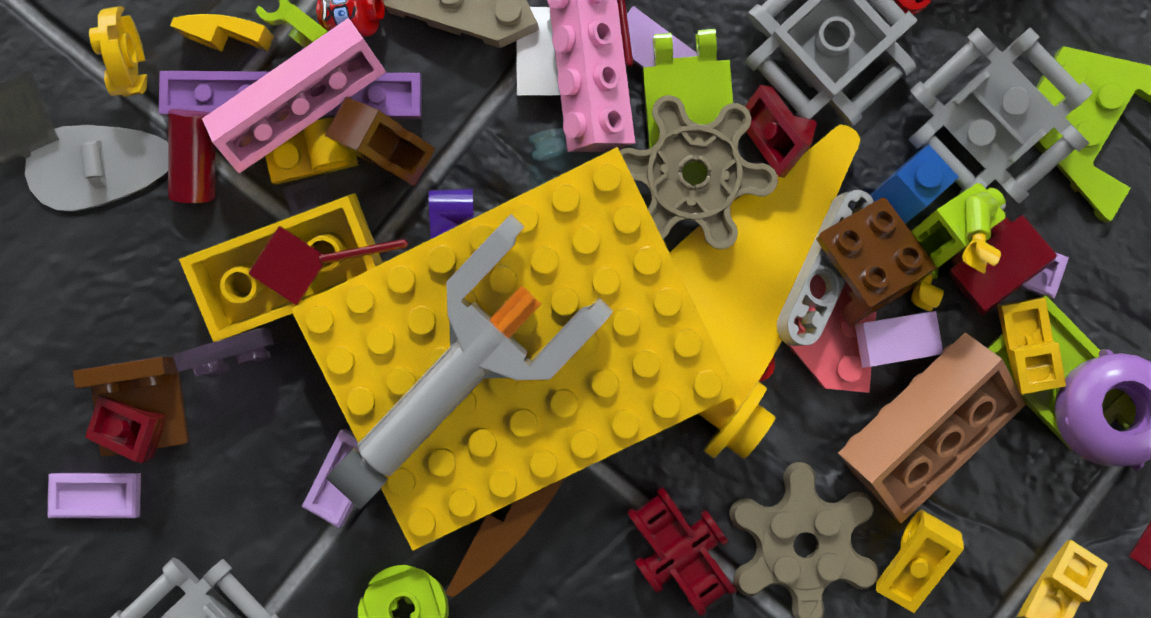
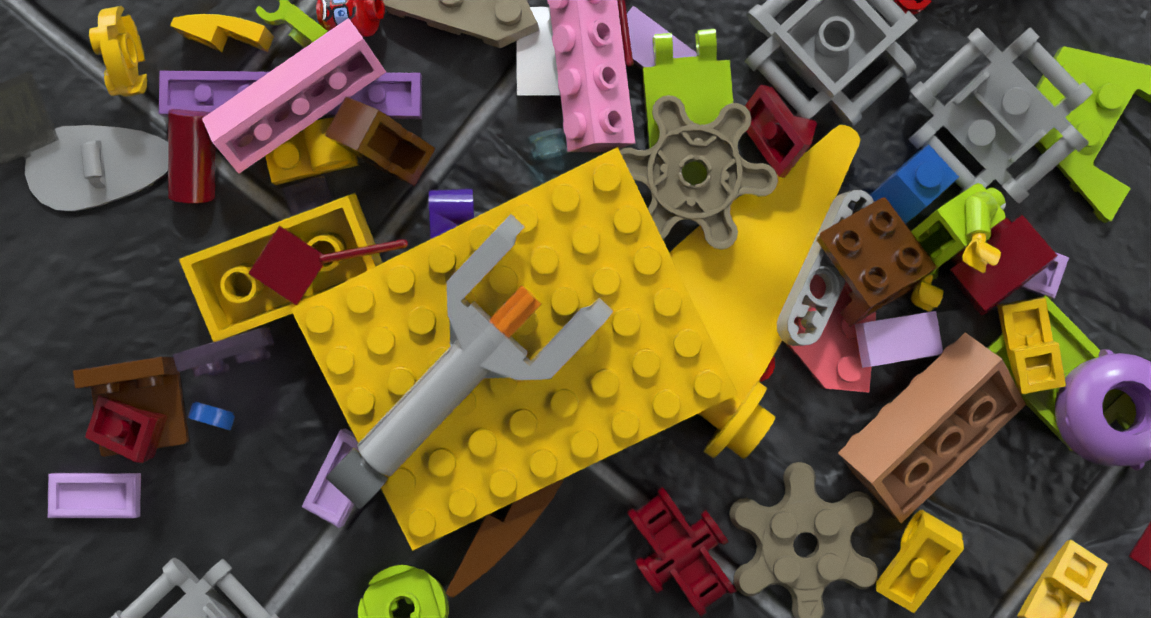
(211, 415): none -> blue tile

